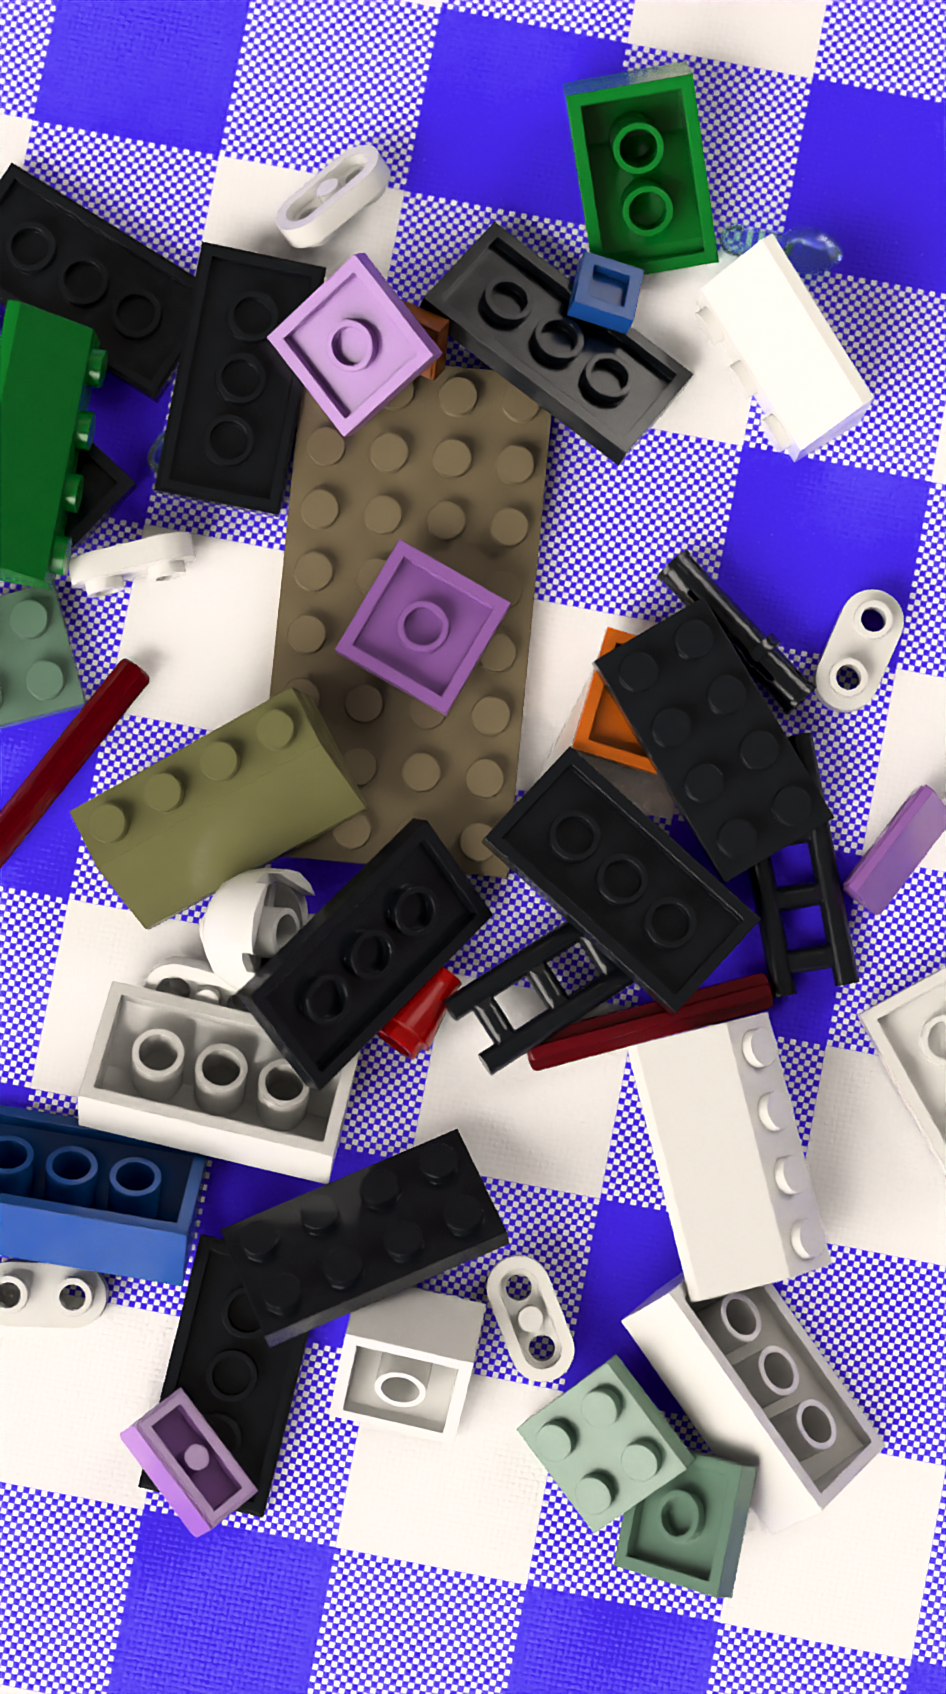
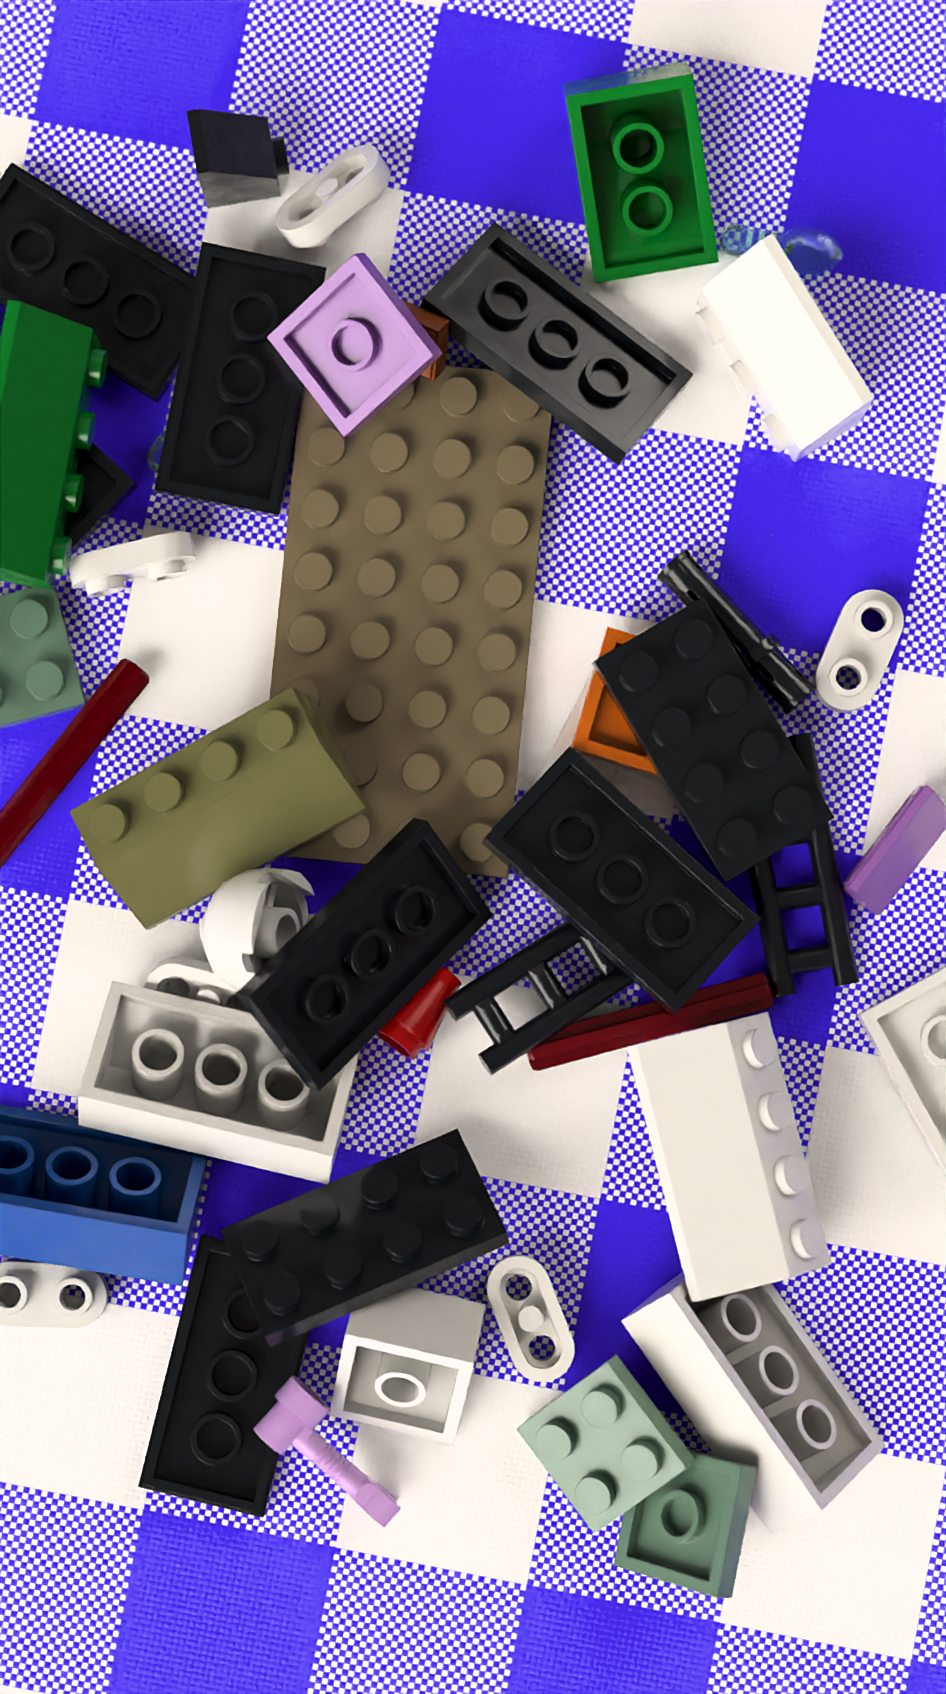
(188, 1463): medium lavender slope -> none
(236, 157): none -> black slope
(293, 1423): none -> lavender brick
(423, 627): medium lavender plate -> none
(605, 292): blue tile -> none

